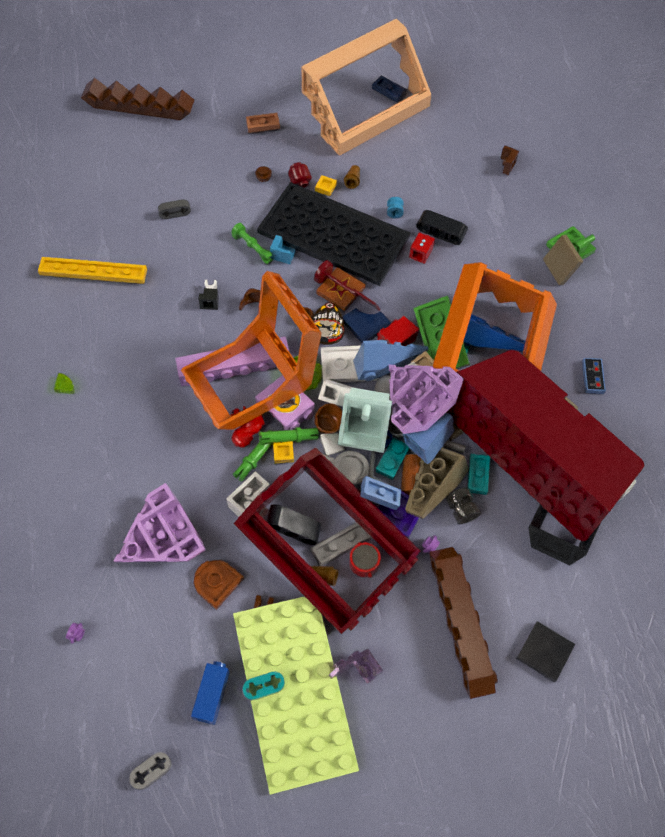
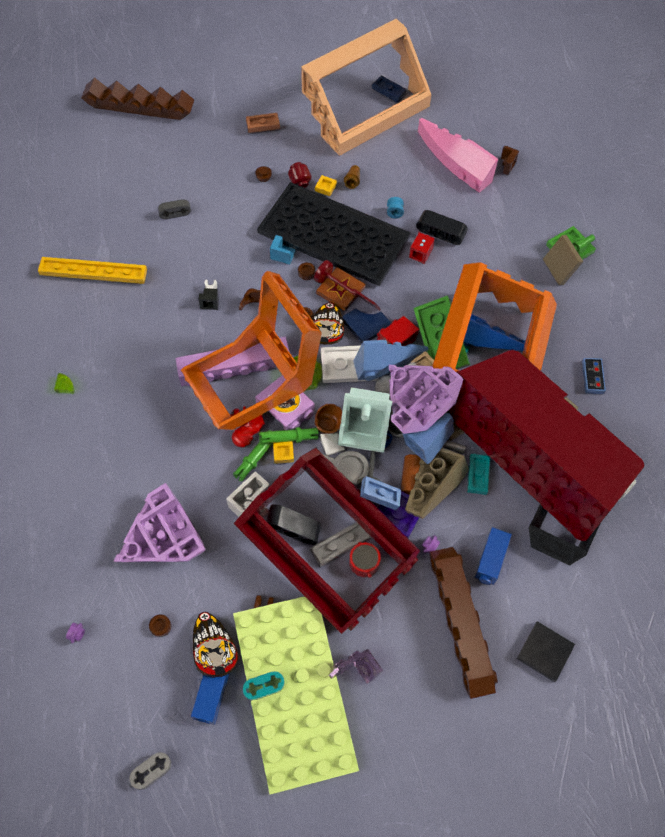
(160, 625): none -> reddish brown tile
(213, 647): none -> shield
(216, 581): dark orange tile -> none
(240, 231): bright green piece -> none
(306, 271): none -> reddish brown tile
(327, 573): pearl gold cone -> none
(333, 392): white slope -> none
(392, 459): teal plate -> none
(460, 156): none -> bright pink wedge
(463, 507): clear smoke wheel -> none
(492, 556): none -> blue brick

